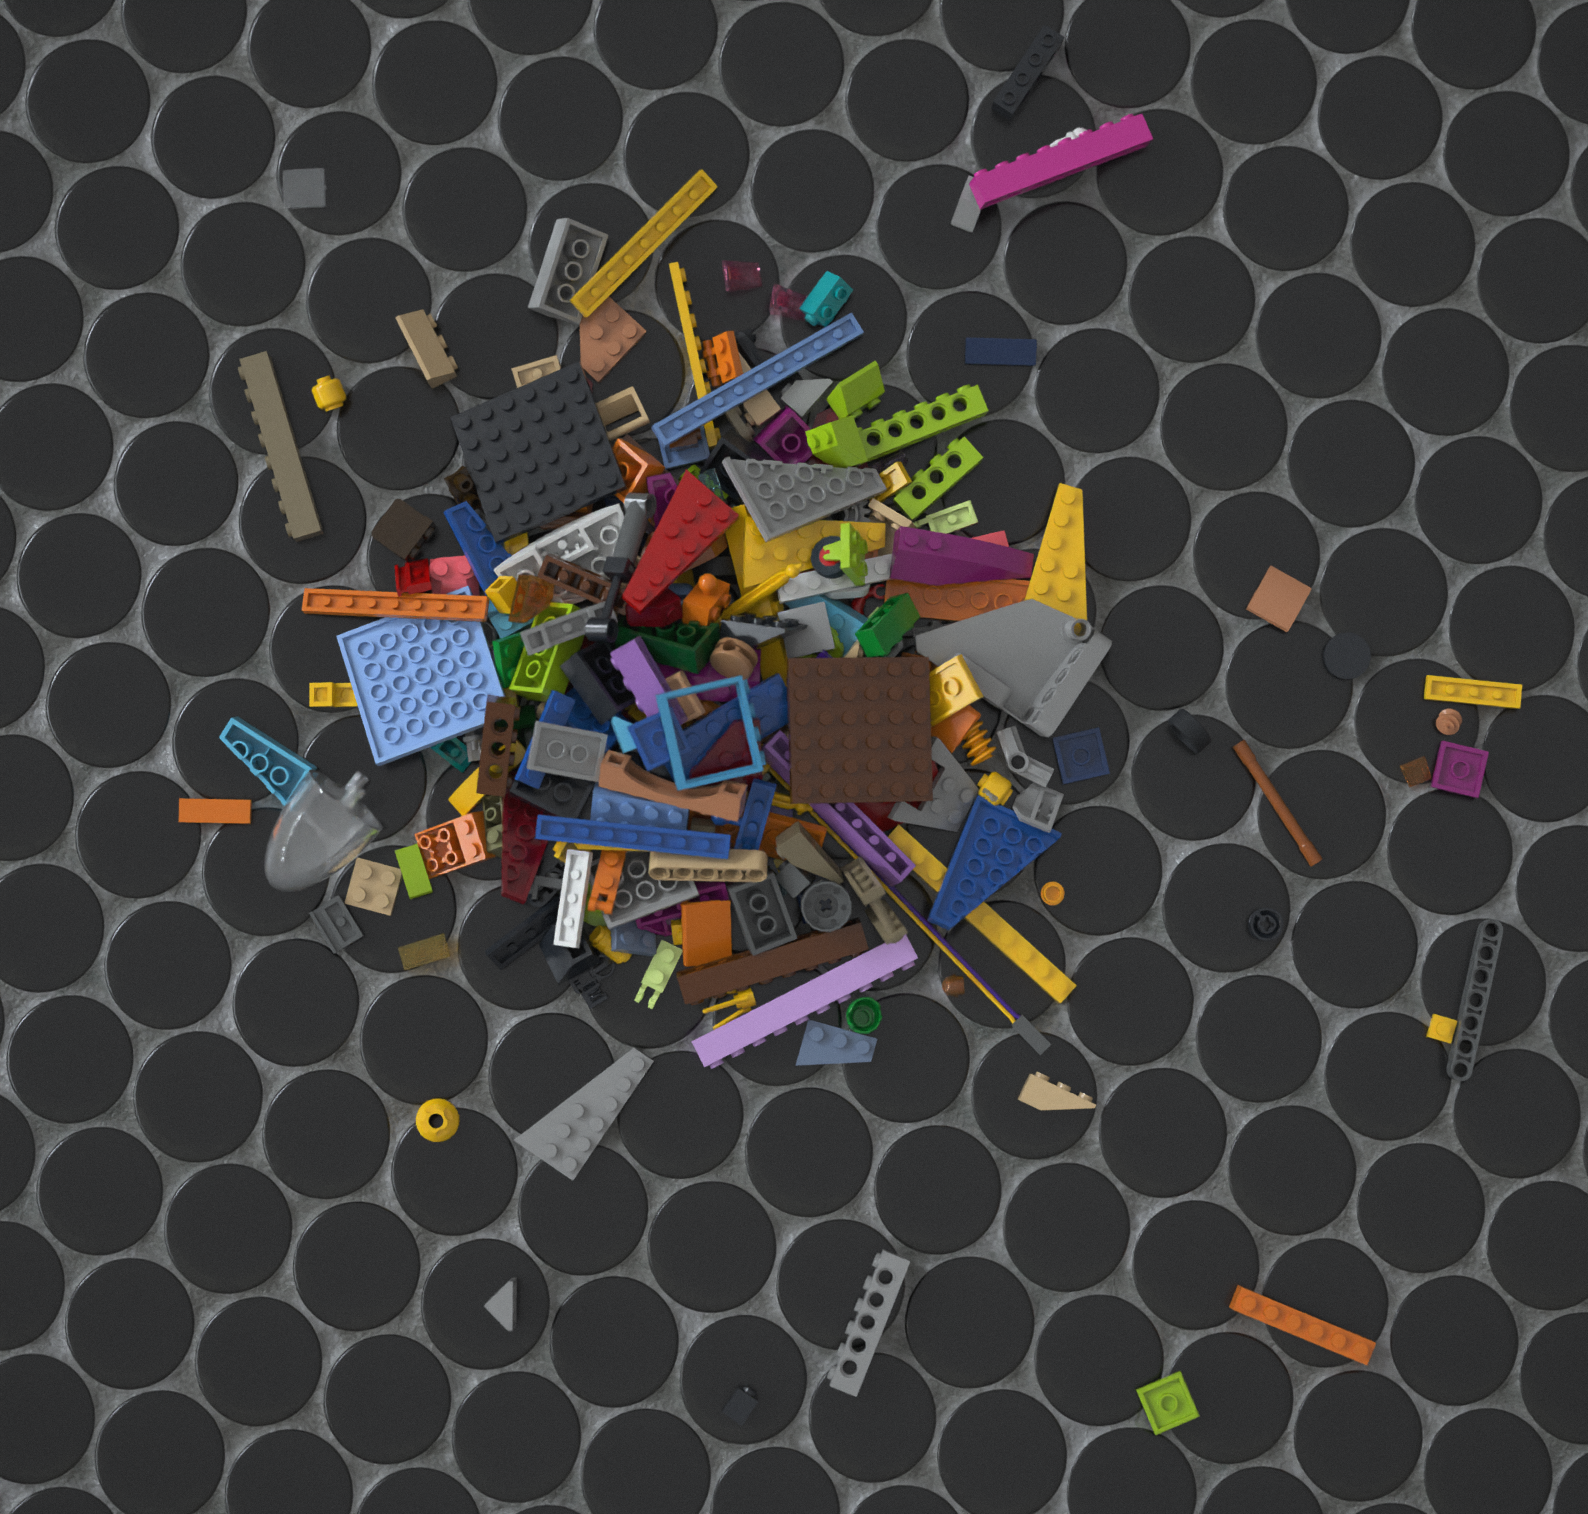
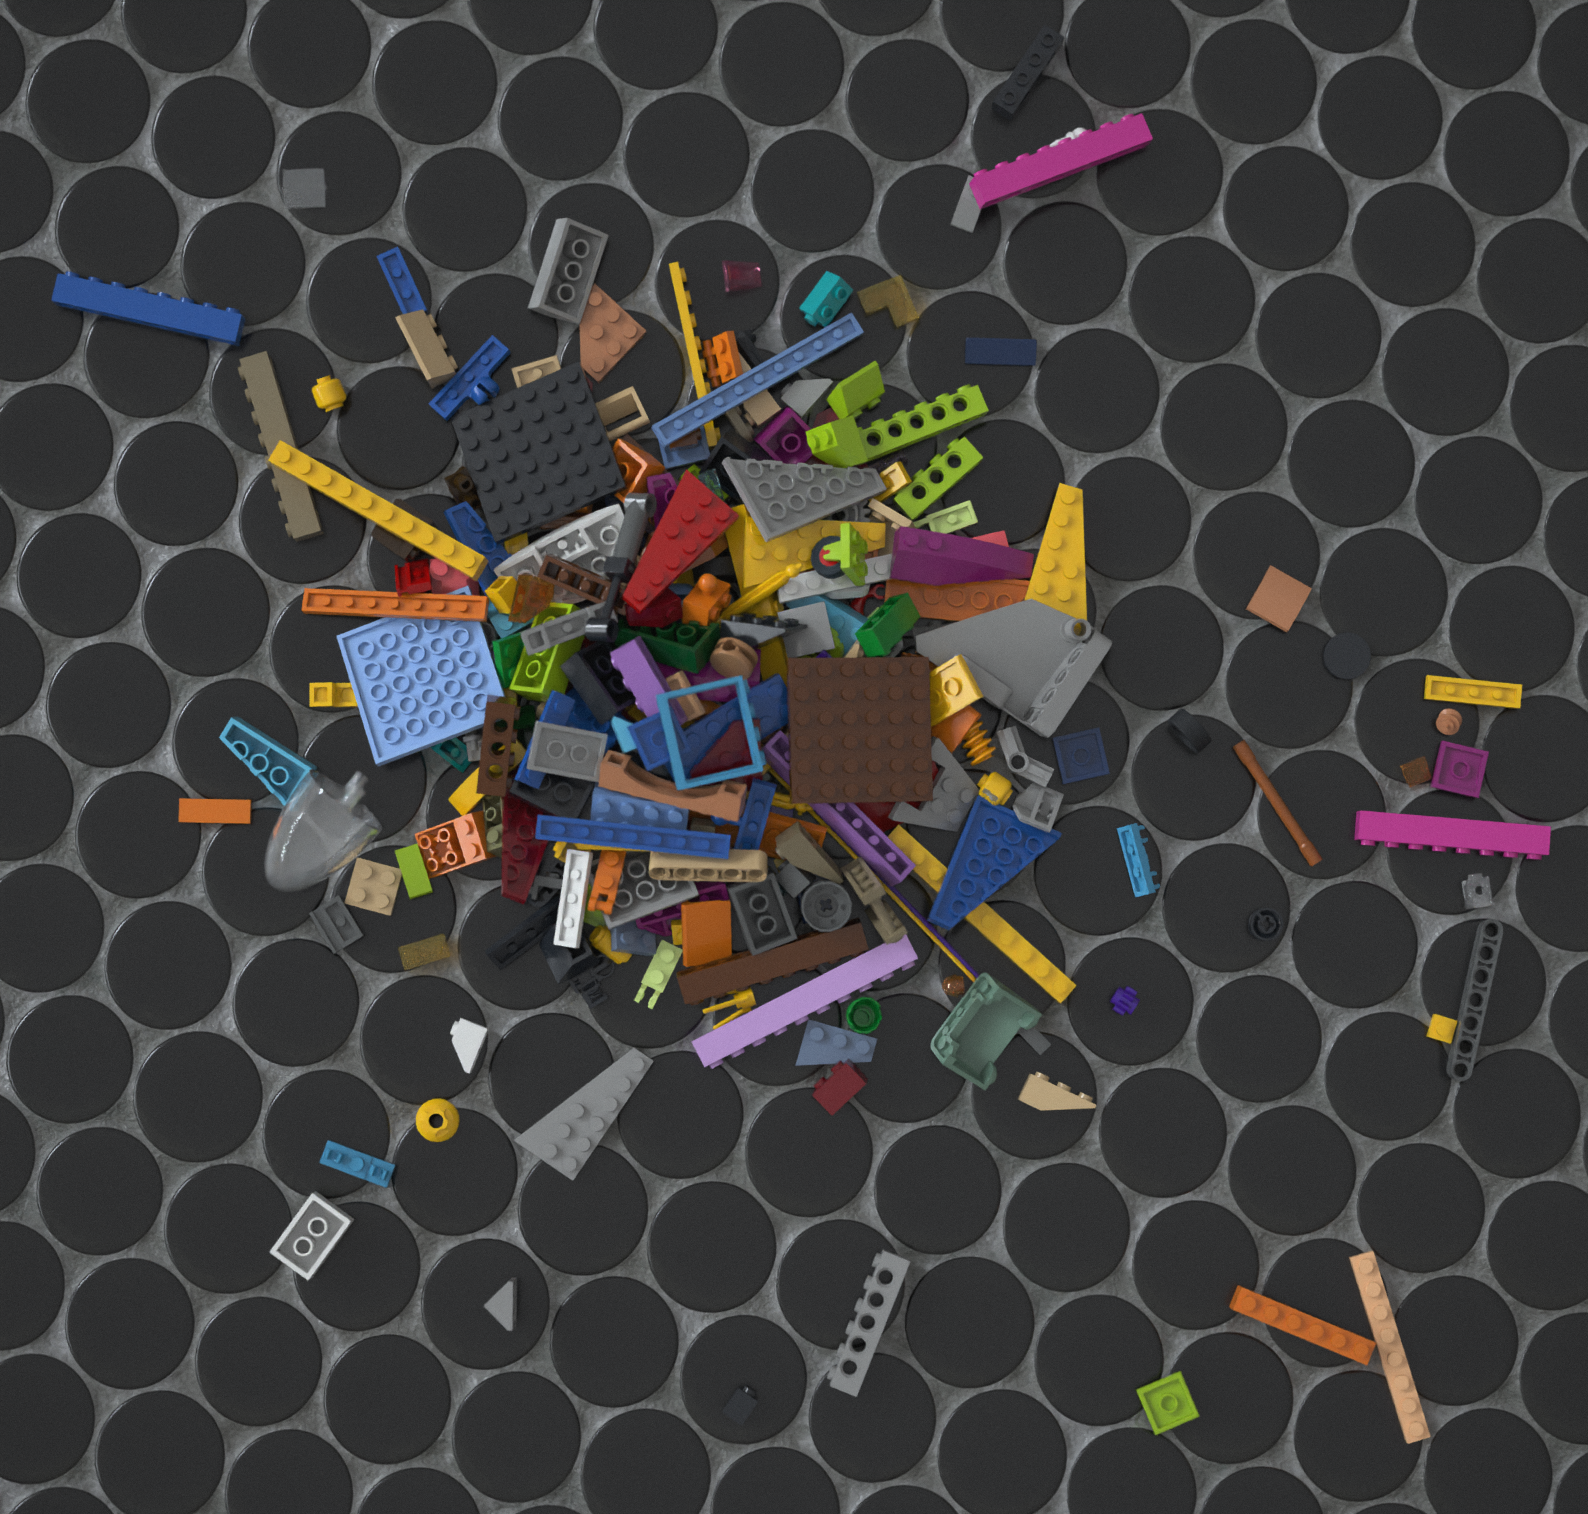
(148, 309): none -> blue brick
(312, 1235): none -> white brick
(357, 1163): none -> dark azure plate
(378, 510): none -> yellow brick
(401, 281): none -> blue plate
(468, 1041): none -> white slope
(472, 380): none -> blue plate
(643, 243): yellow plate -> none
(786, 303): clear pink slope -> none
(839, 1086): none -> dark red brick
(889, 294): none -> clear yellow plate
(982, 1029): none -> sand green windscreen
(1052, 893): light orange plate -> none
(1124, 1000): none -> dark purple gear
(1137, 859): none -> dark azure plate
(1389, 1347): none -> light nougat plate
(1452, 833): none -> dark pink brick
(1472, 899): none -> clear brick

